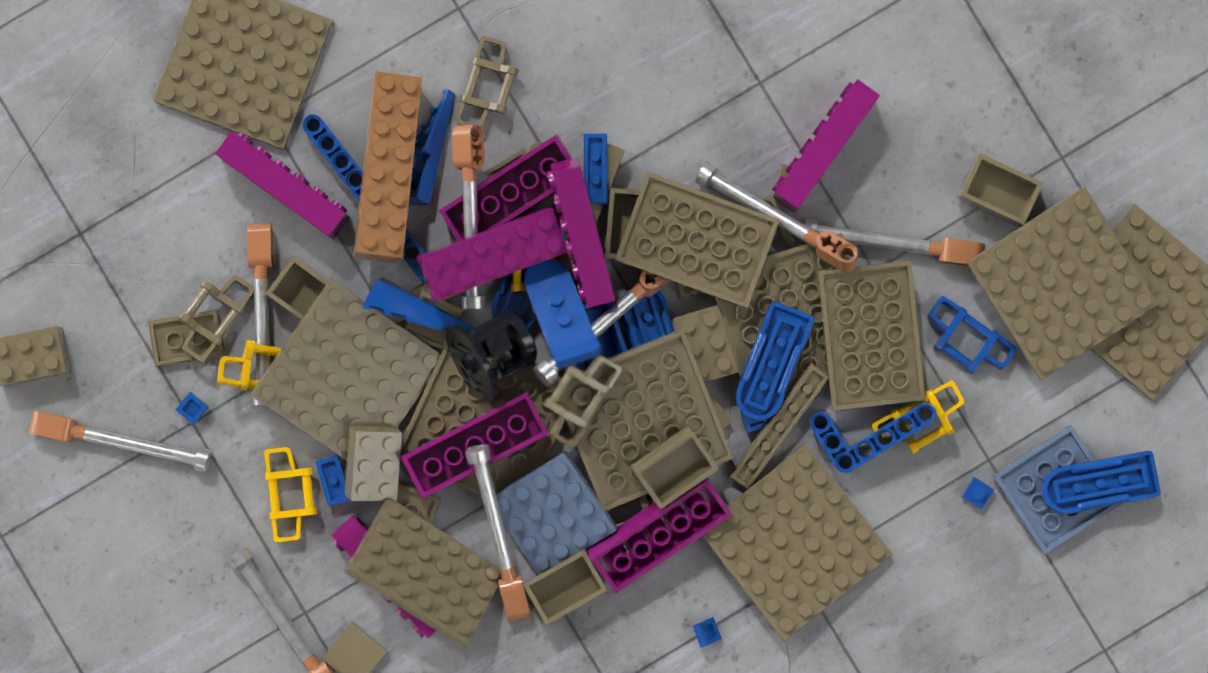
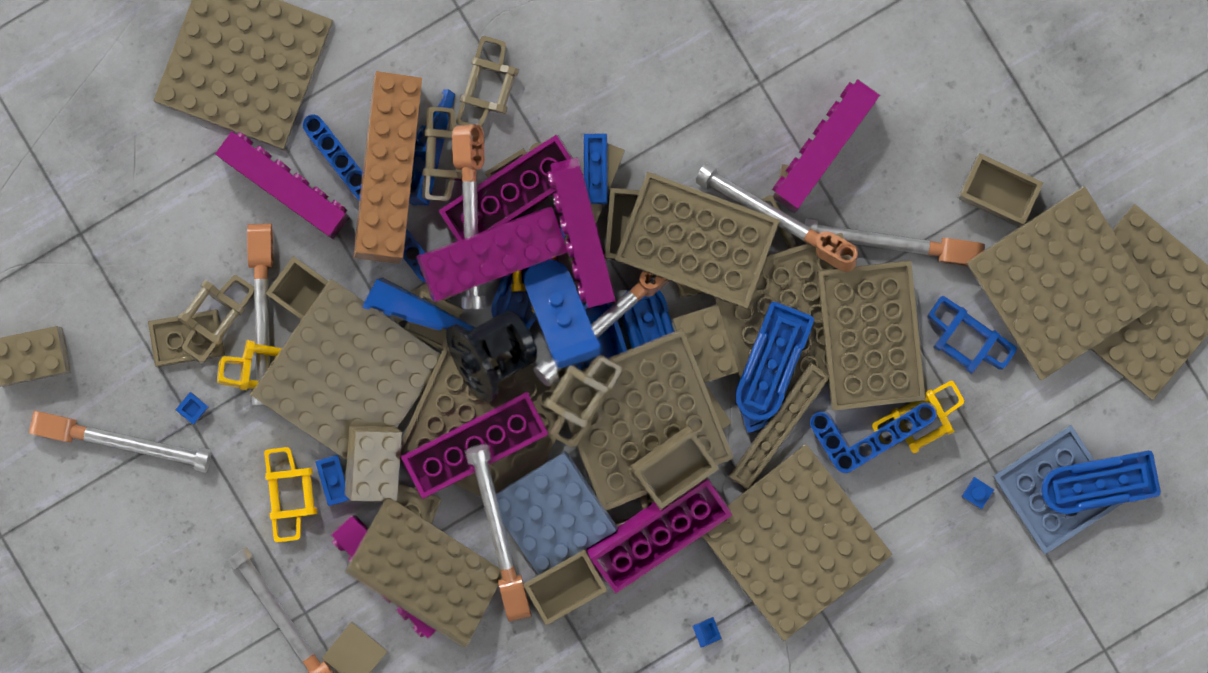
(430, 170): none -> dark tan bar

